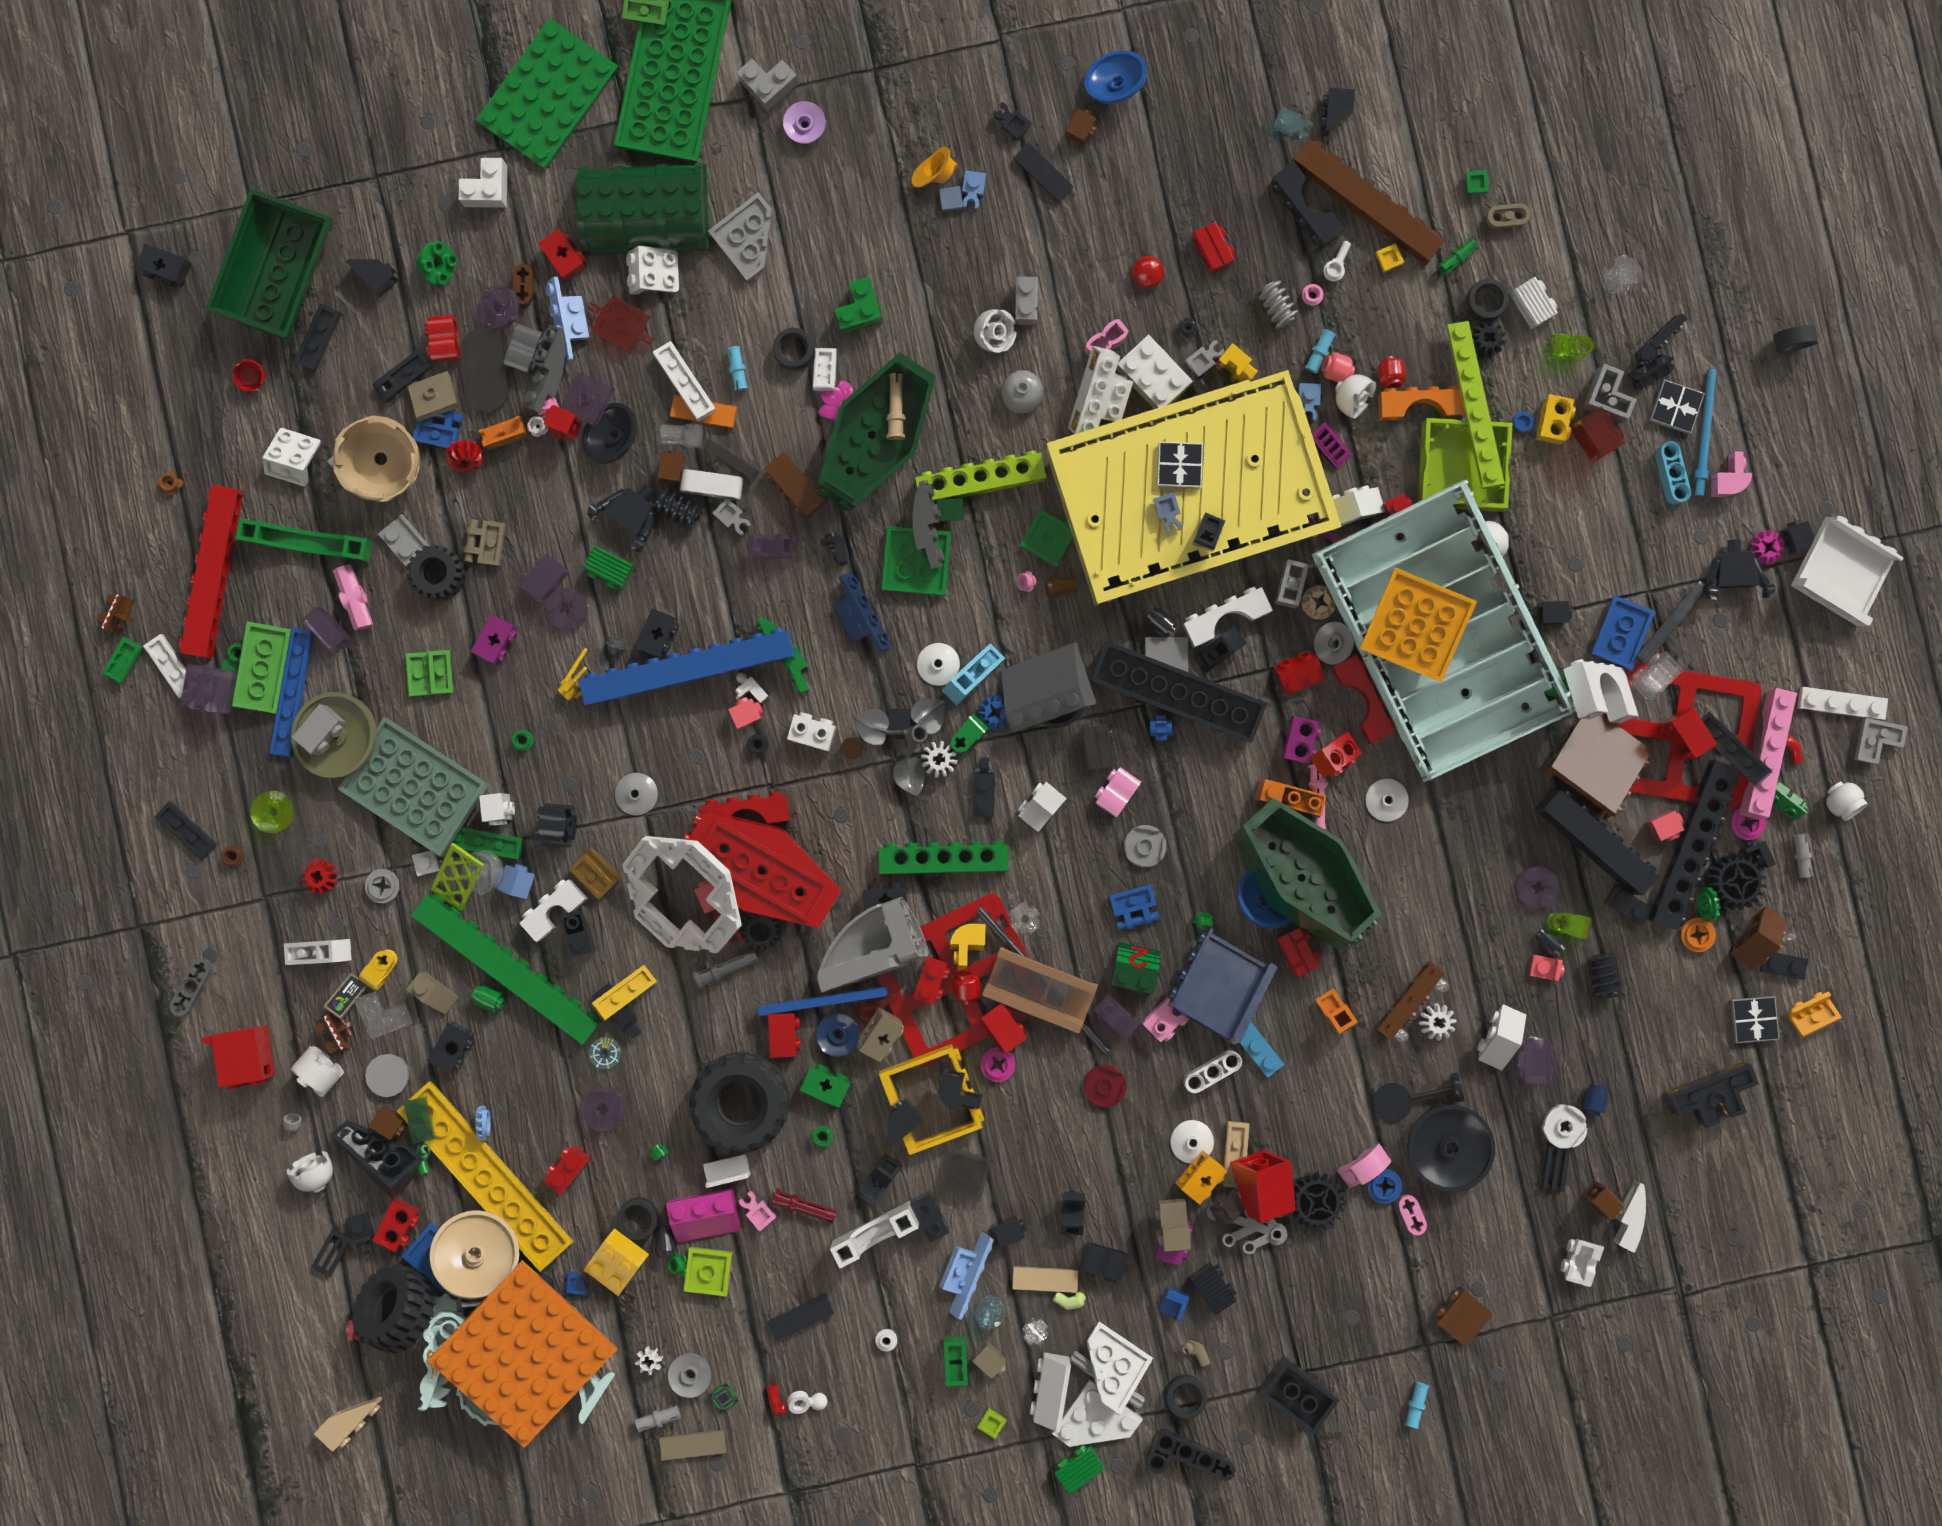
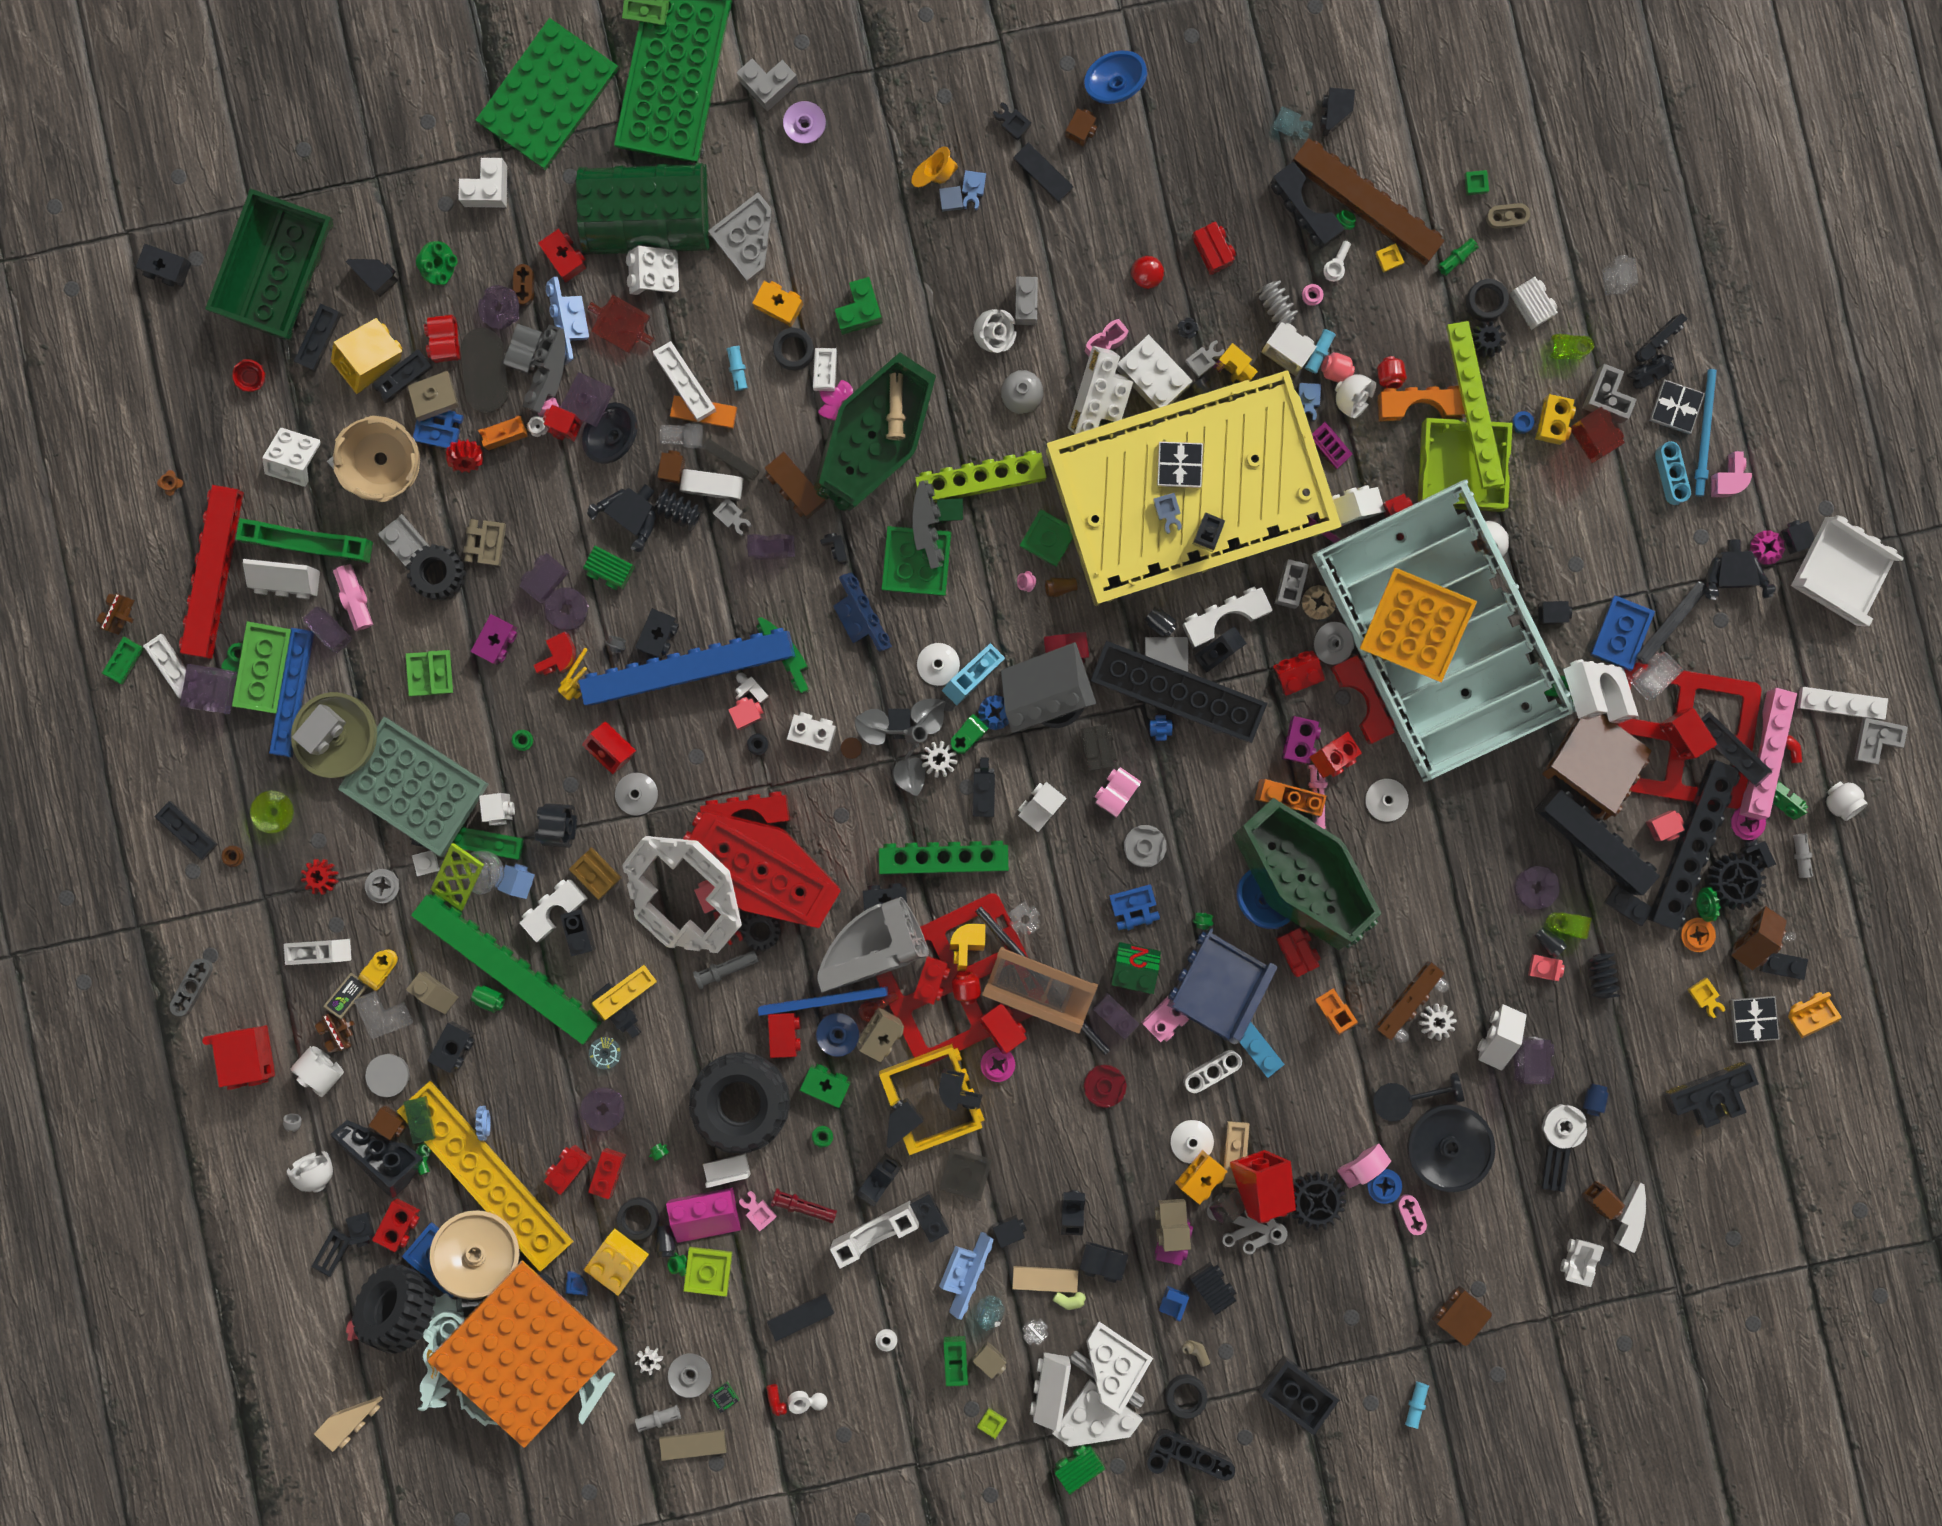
(281, 578): none -> white slope
(365, 354): none -> yellow slope
(562, 653): none -> red brick
(607, 1173): none -> red brick
(612, 749): none -> red brick
(783, 312): none -> light orange brick
(1057, 641): none -> dark red brick
(1289, 348): none -> white brick
(1347, 219): none -> green plate
(1705, 995): none -> yellow plate
(1795, 338): black tyre -> none

